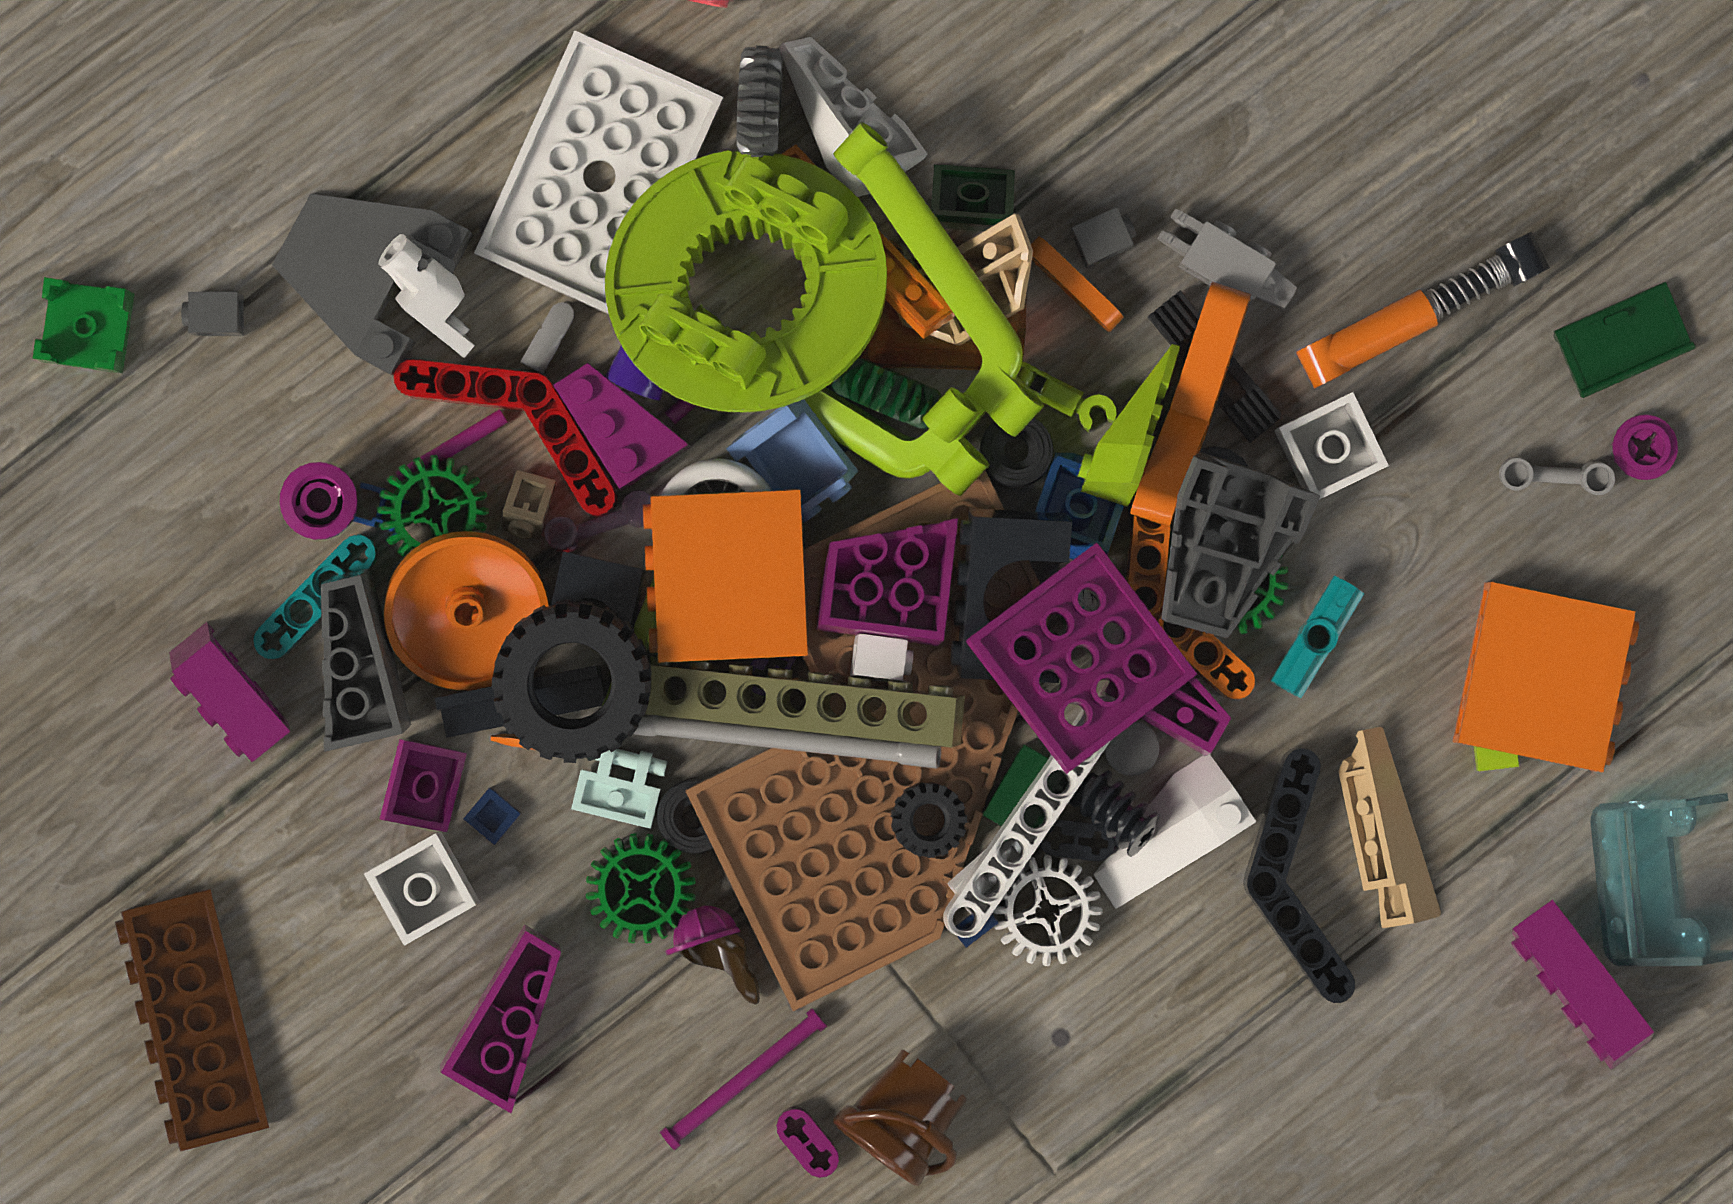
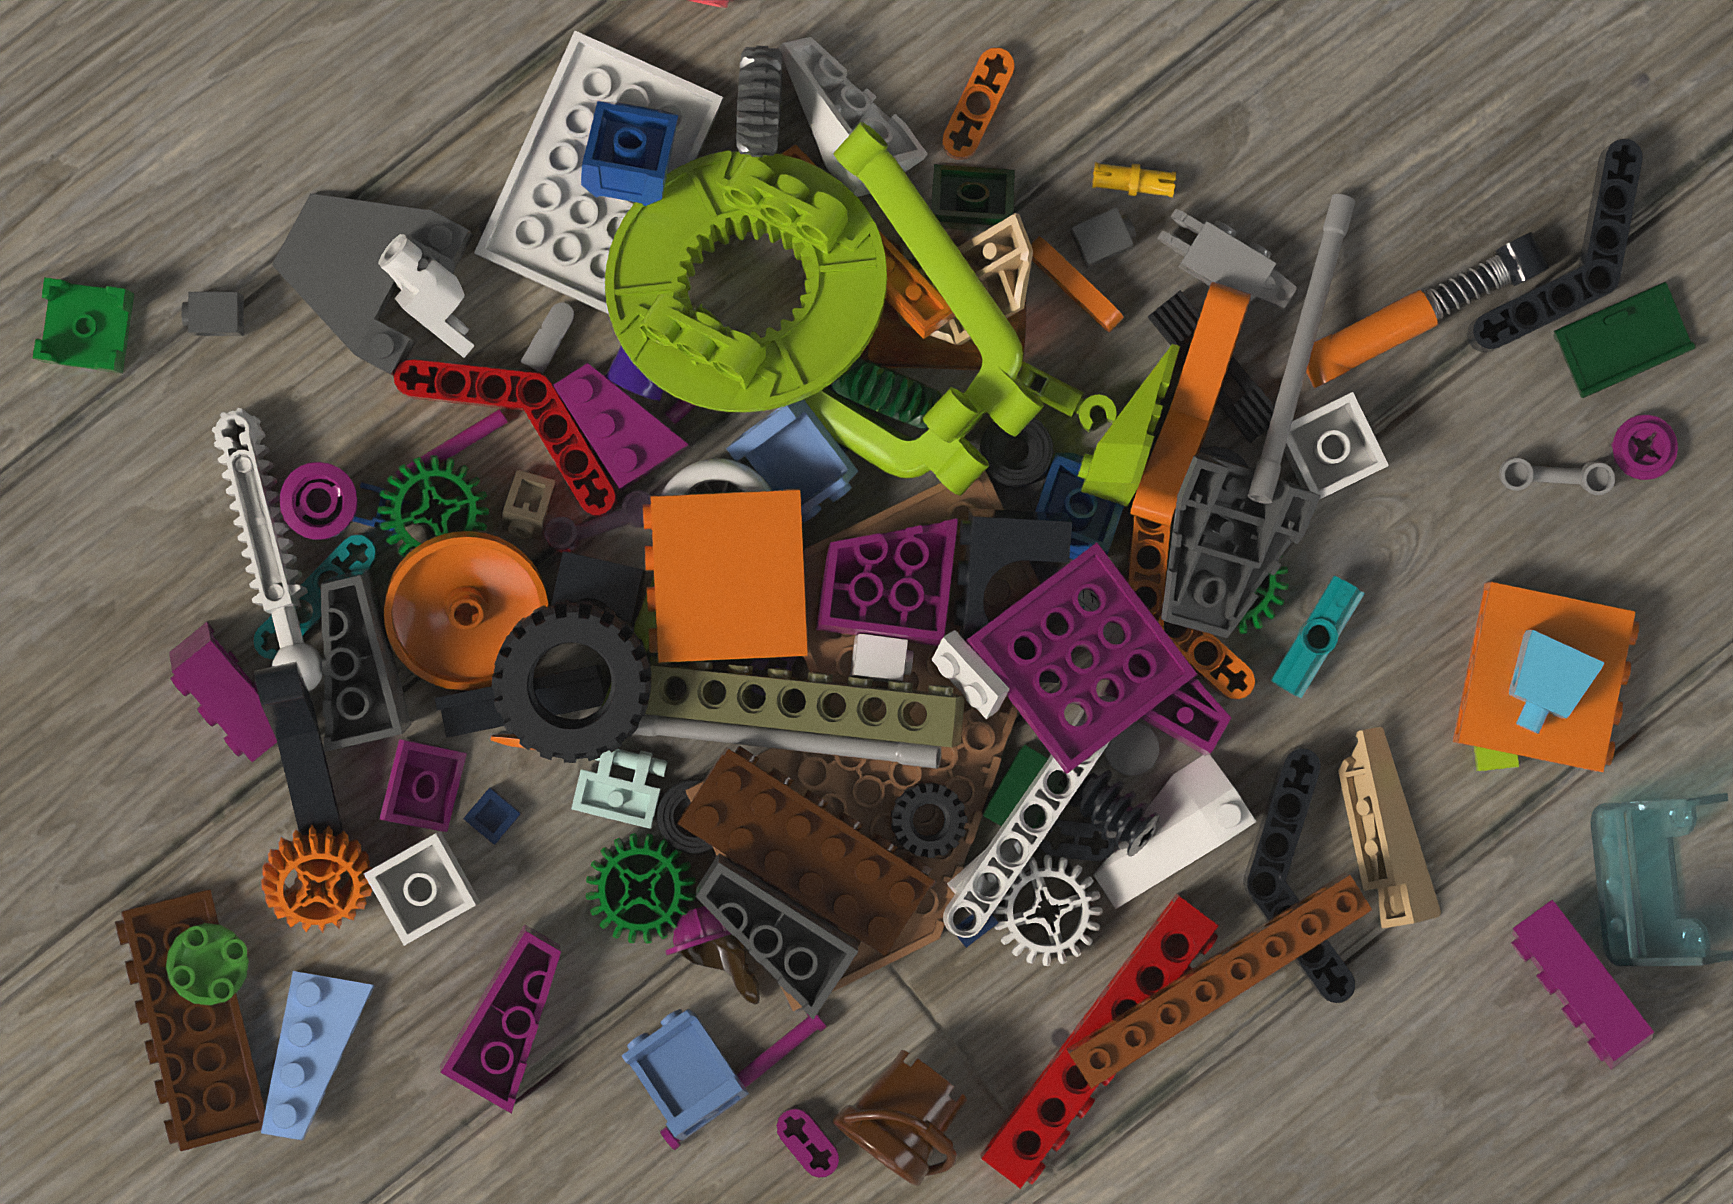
(207, 964): none -> bright green dish
(265, 538): none -> white gear
(300, 745): none -> black beam
(313, 1036): none -> light blue wing
(318, 863): none -> orange gear
(628, 152): none -> blue slope
(684, 1073): none -> medium blue panel
(782, 935): none -> dark grey wedge
(807, 849): none -> reddish brown bracket
(970, 674): none -> white plate
(980, 71): none -> orange beam
(1002, 1149): none -> red brick
(1134, 179): none -> yellow pin
(1219, 979): none -> dark orange brick
(1268, 466): none -> light grey piece
(1550, 679): none -> medium azure torso
(1592, 255): none -> black beam

